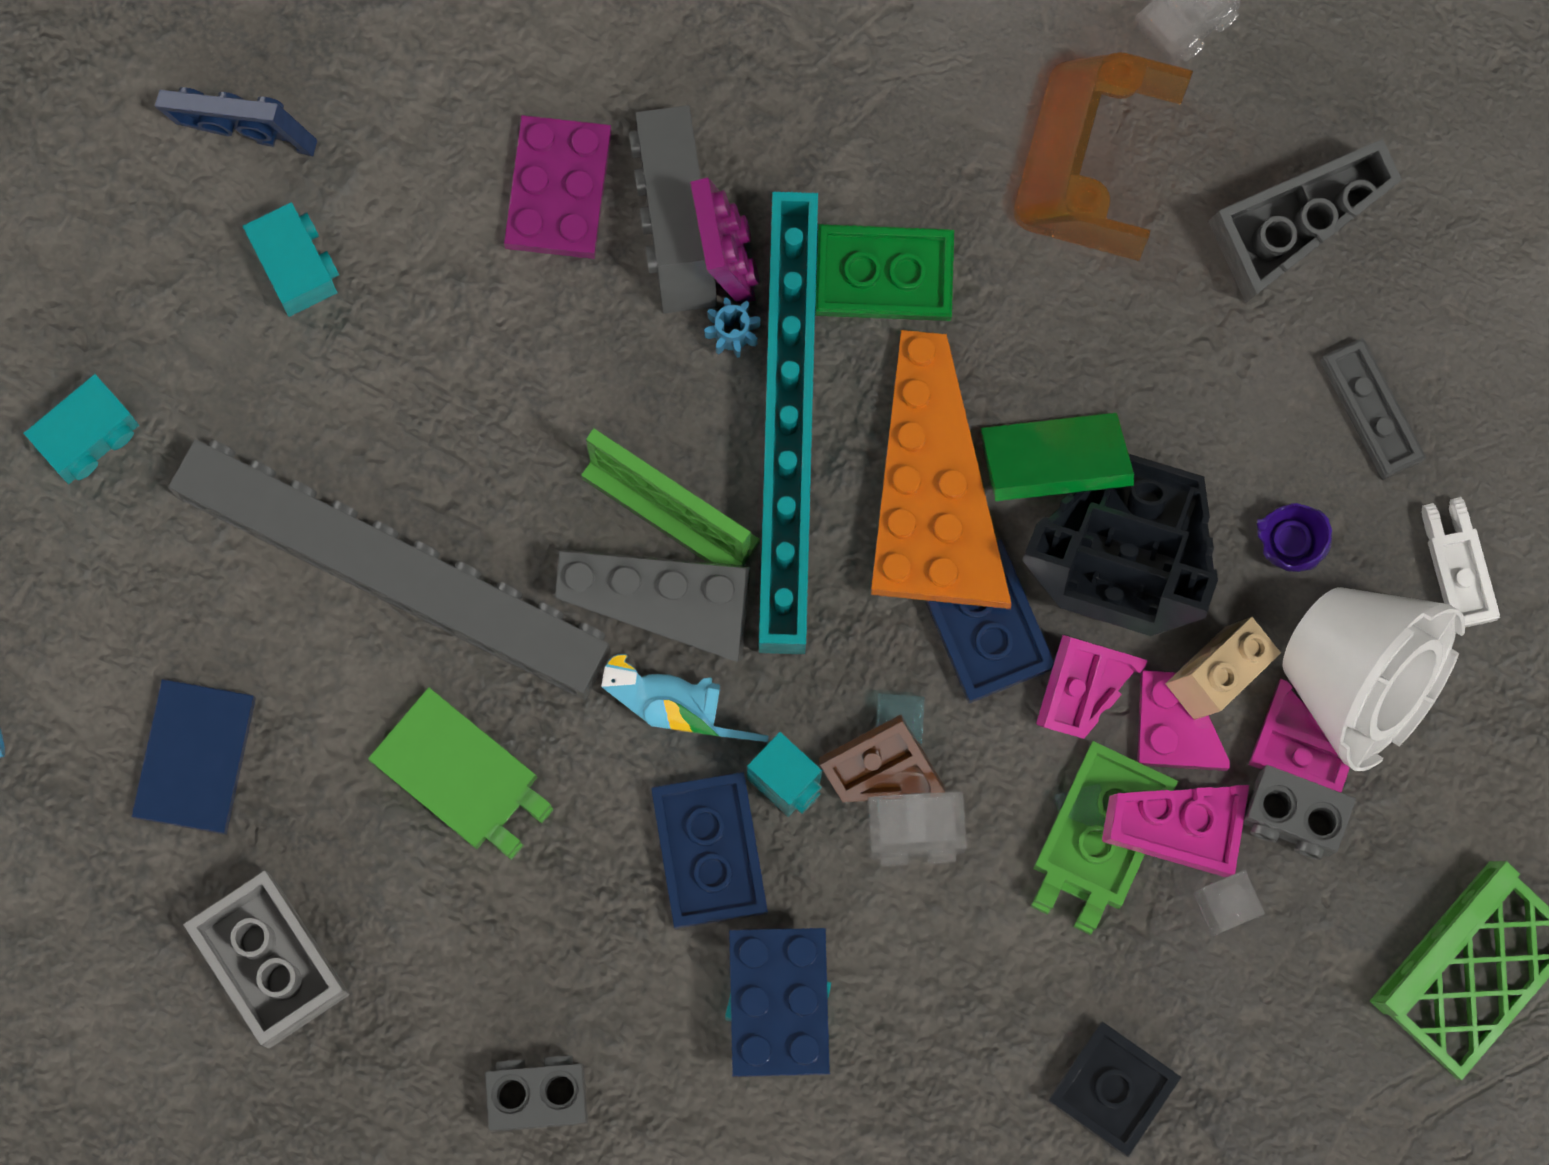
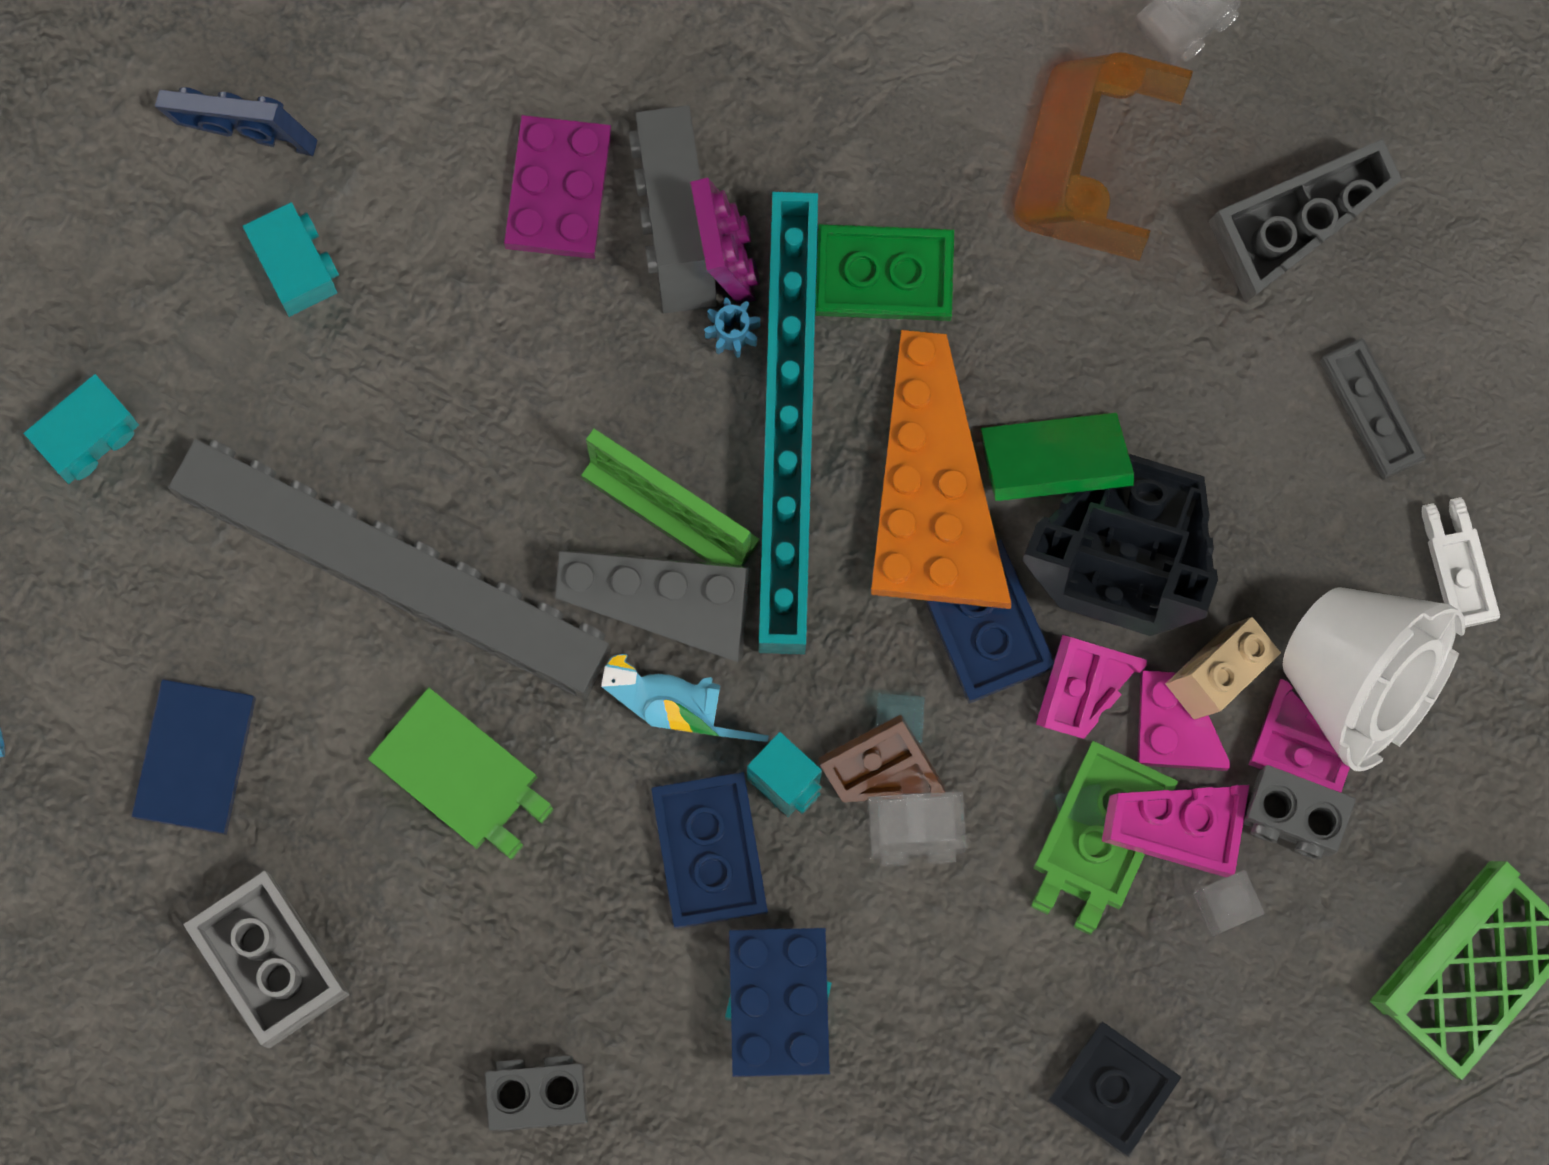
(1295, 537): dark purple hair -> none

